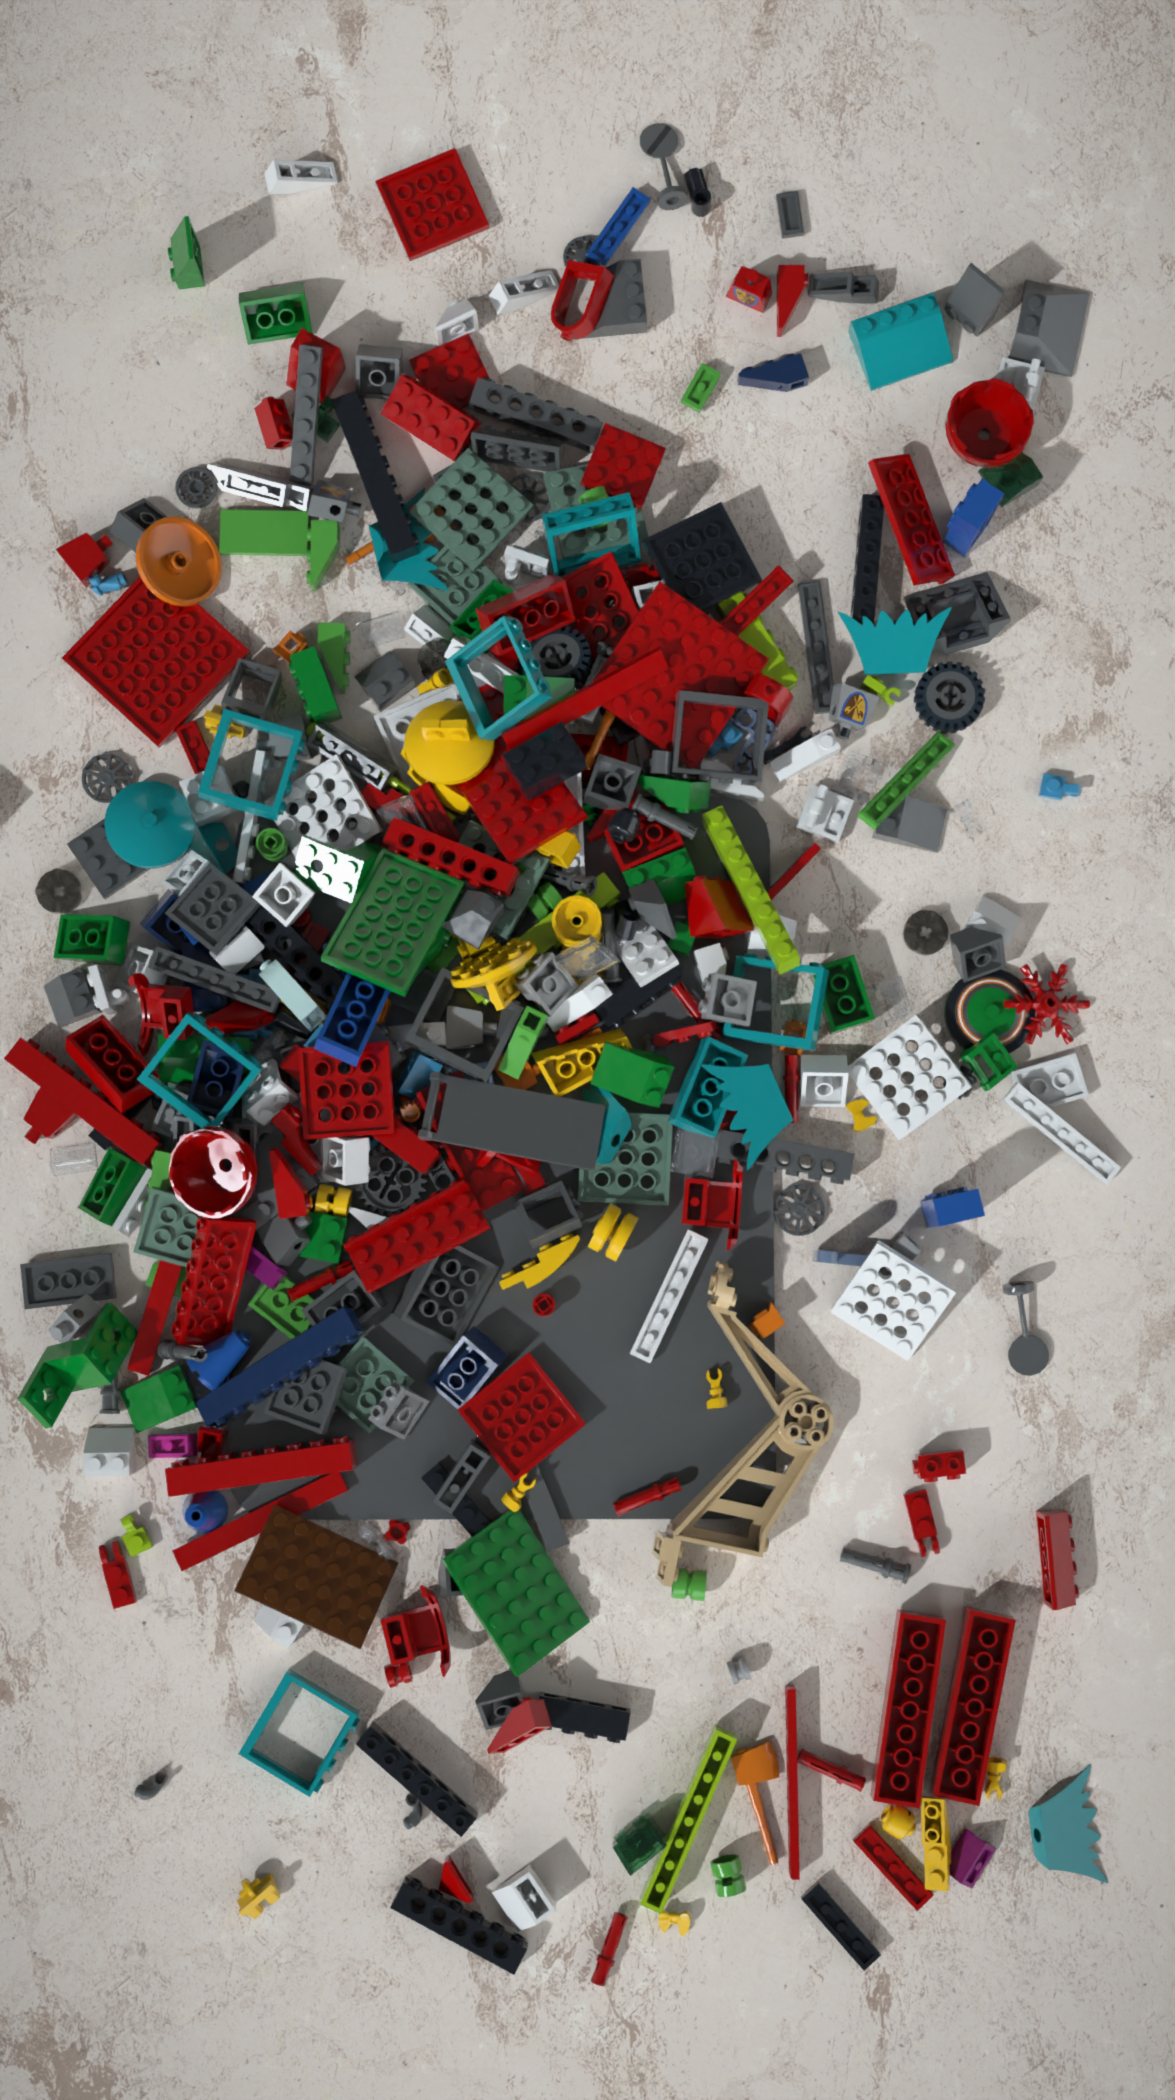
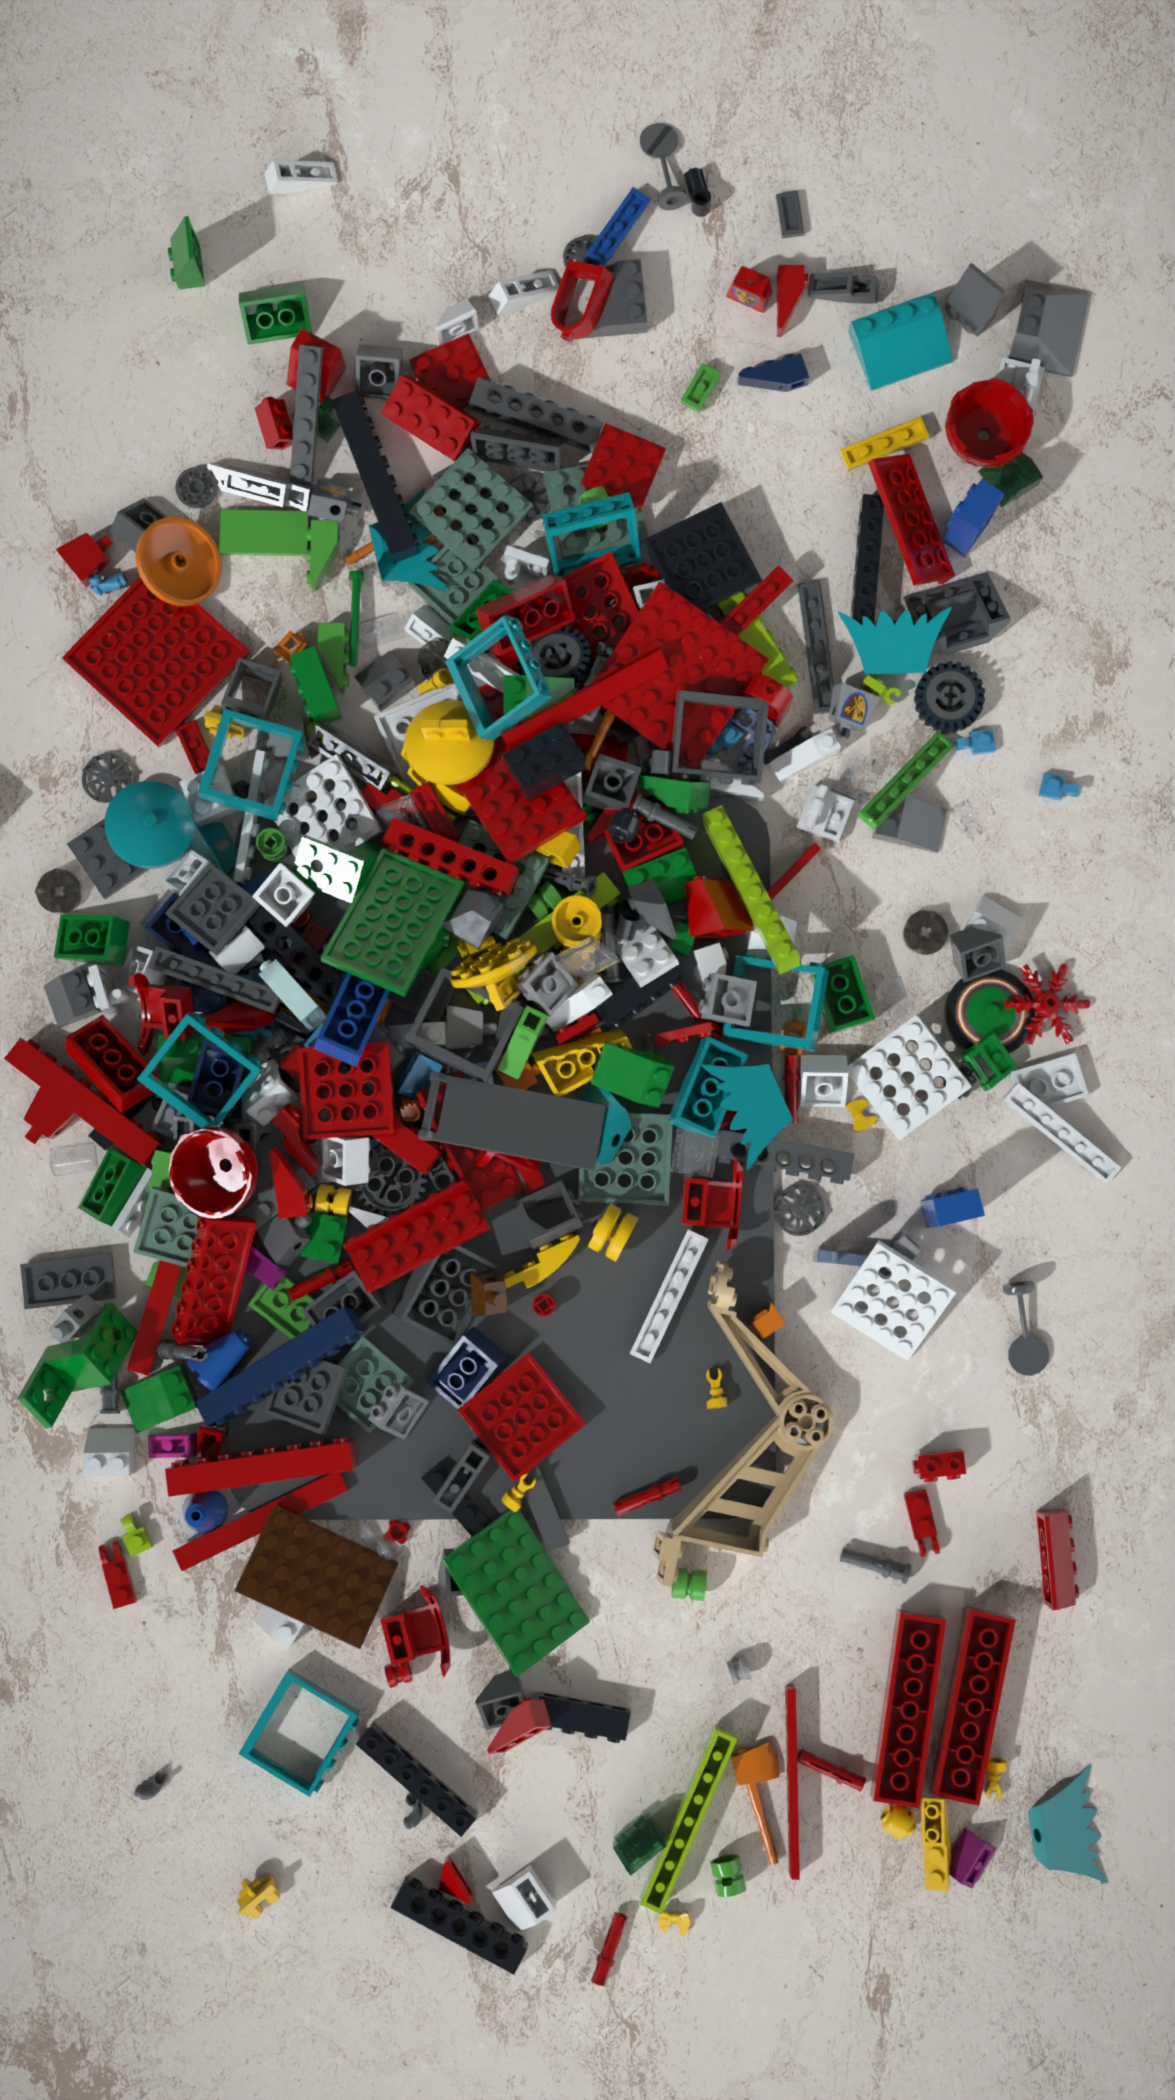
(356, 577): none -> green bar
(432, 204): red plate -> none
(488, 1296): none -> reddish brown torso
(840, 1926): black plate -> none
(884, 443): none -> yellow plate
(893, 1867): red tile -> none
(979, 742): none -> dark azure plate

